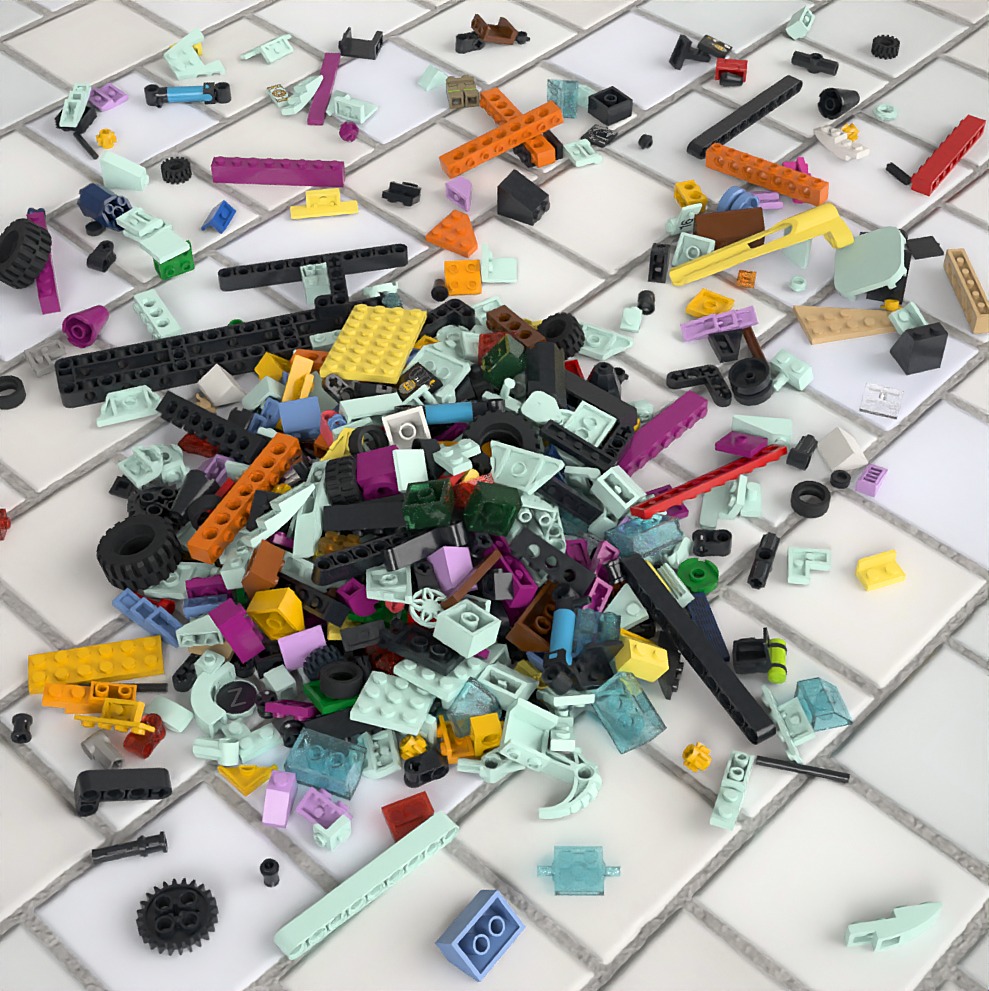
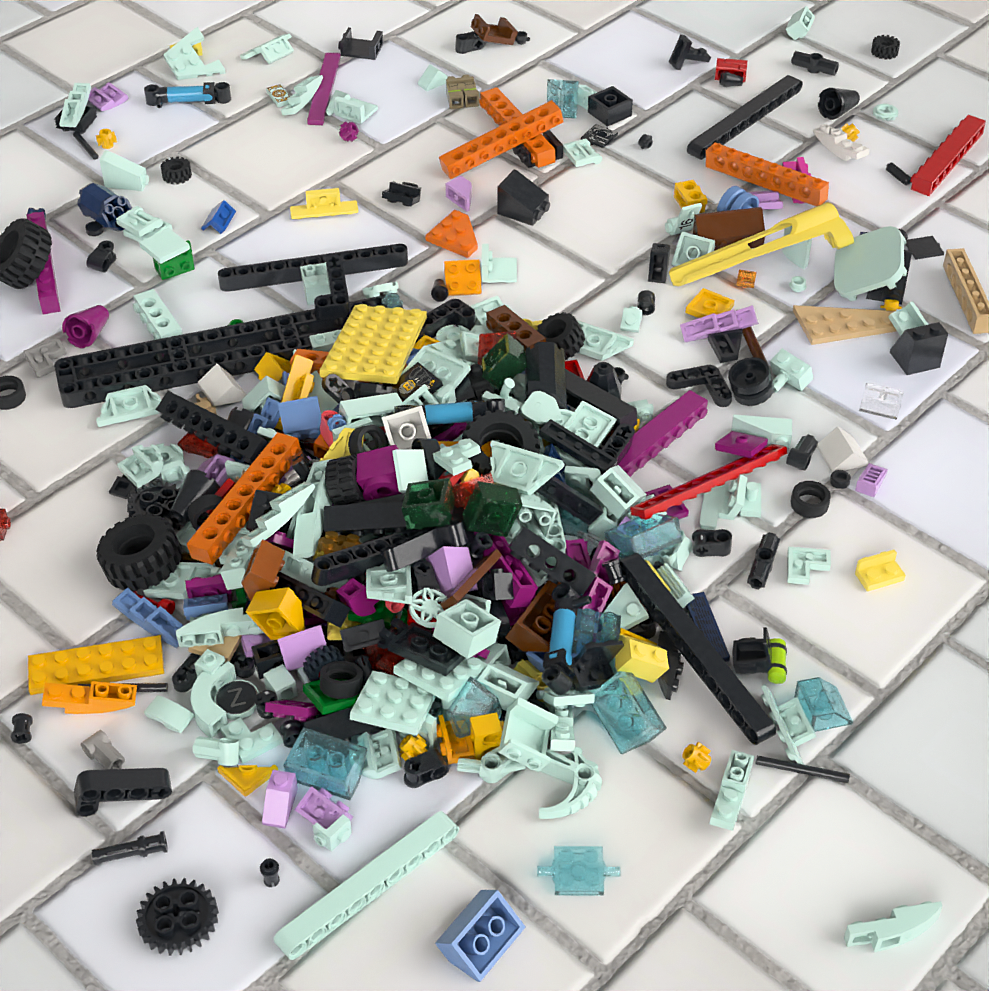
(118, 714): yellow bracket -> none
(145, 744): clear red piece -> none
(237, 629): magenta brick -> none
(278, 171): magenta brick -> none
(407, 814): clear red wing -> none
(706, 569): green plate -> none
(714, 47): tile -> none

